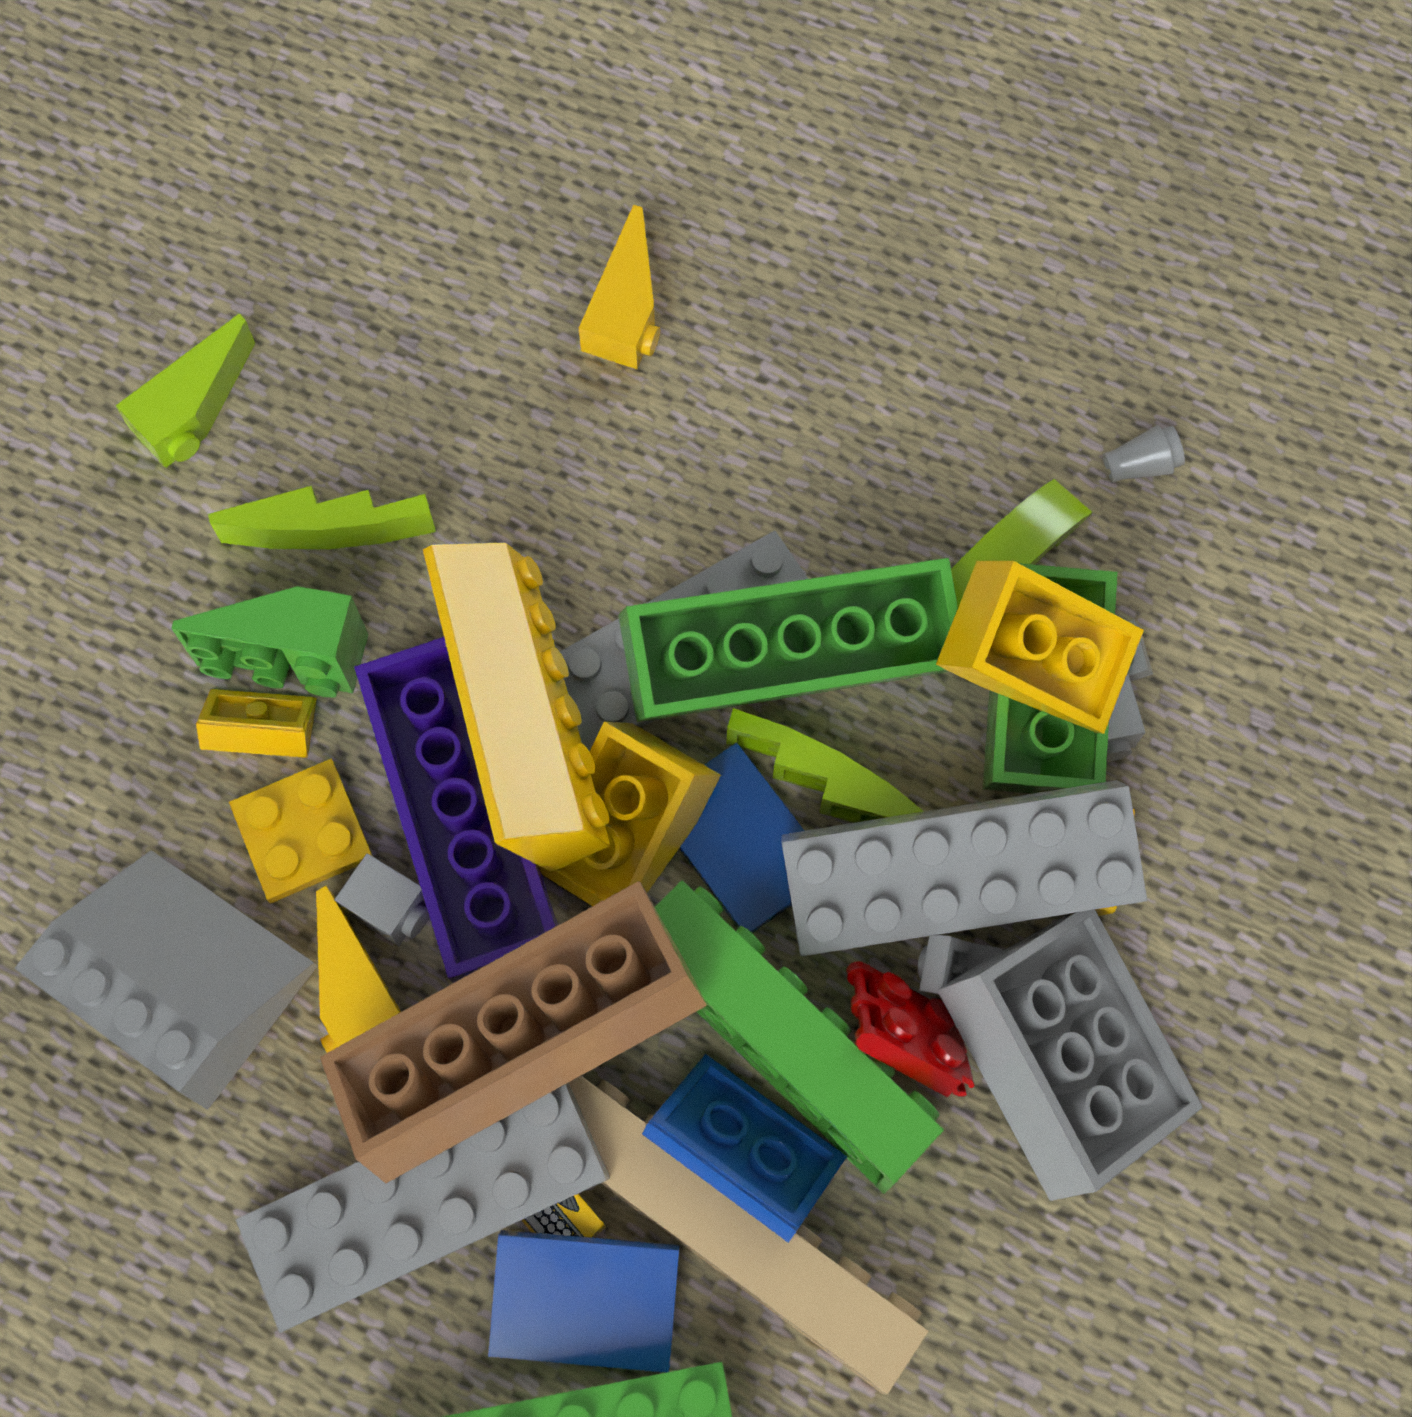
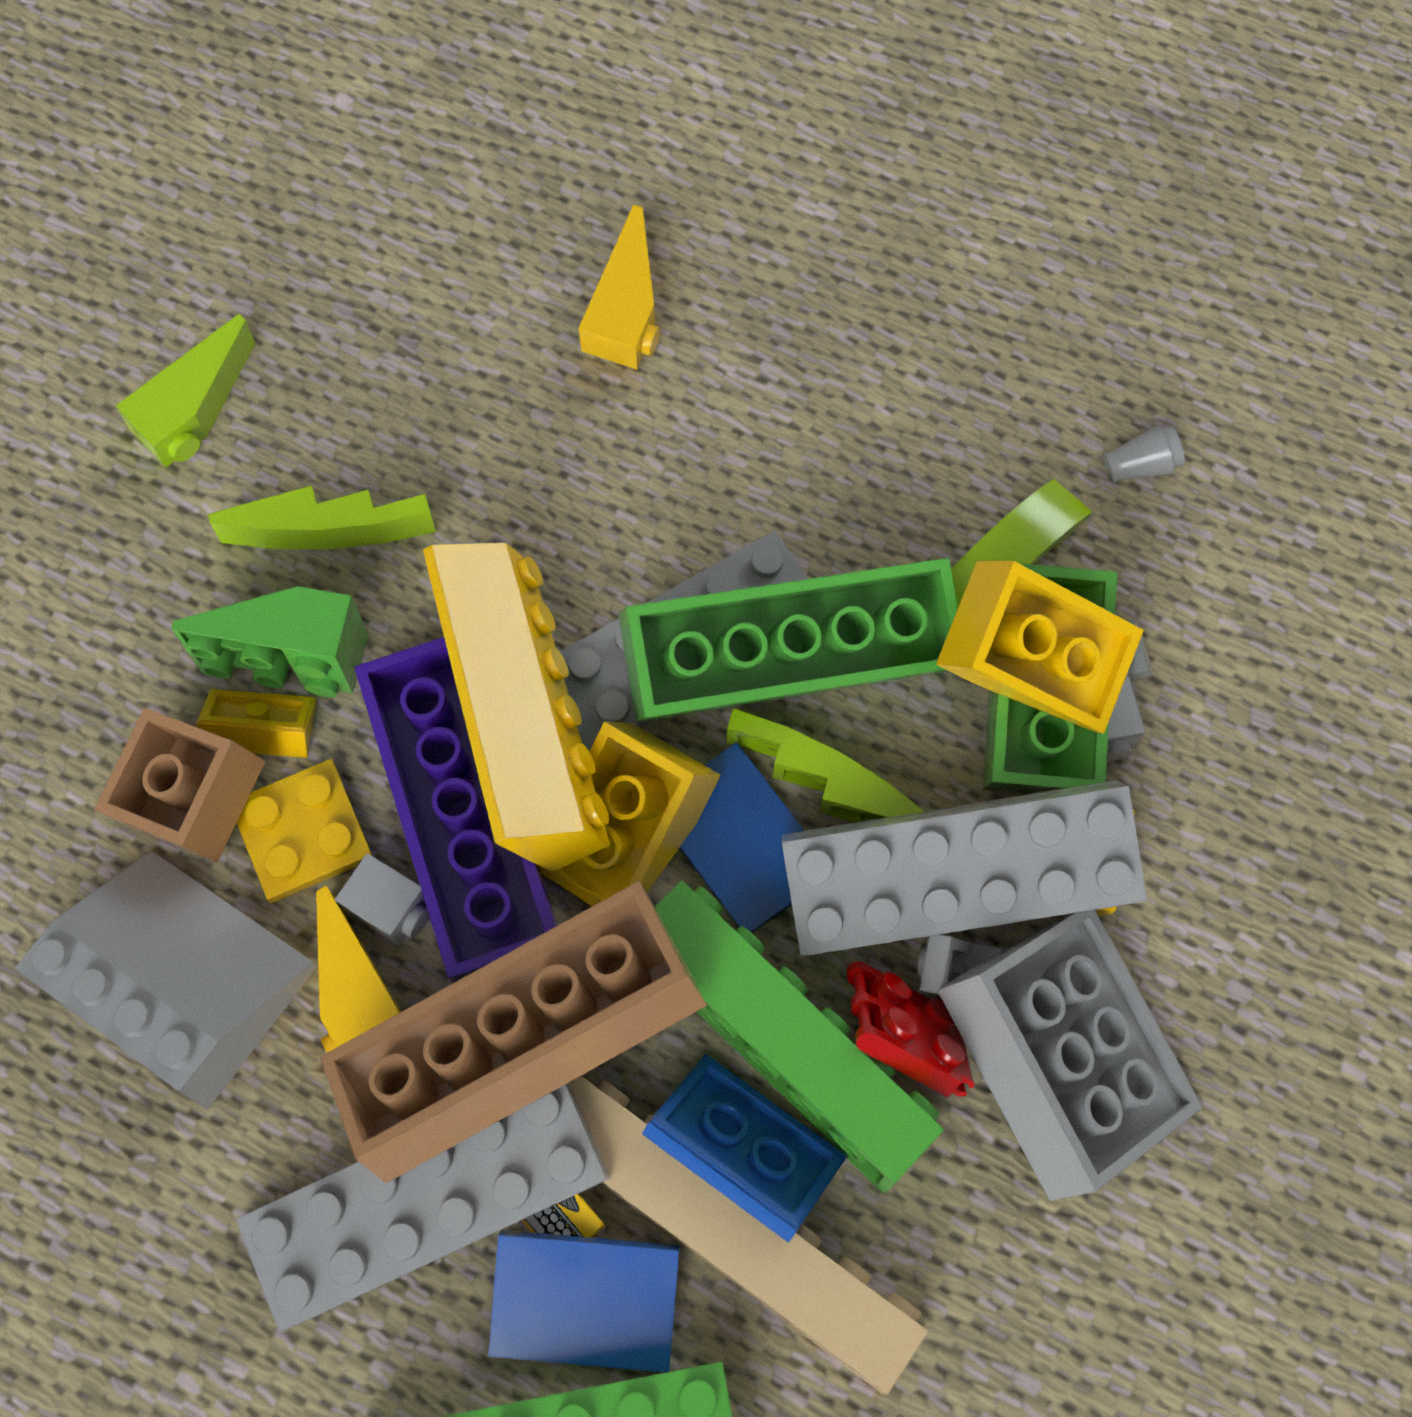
(180, 784): none -> medium nougat brick

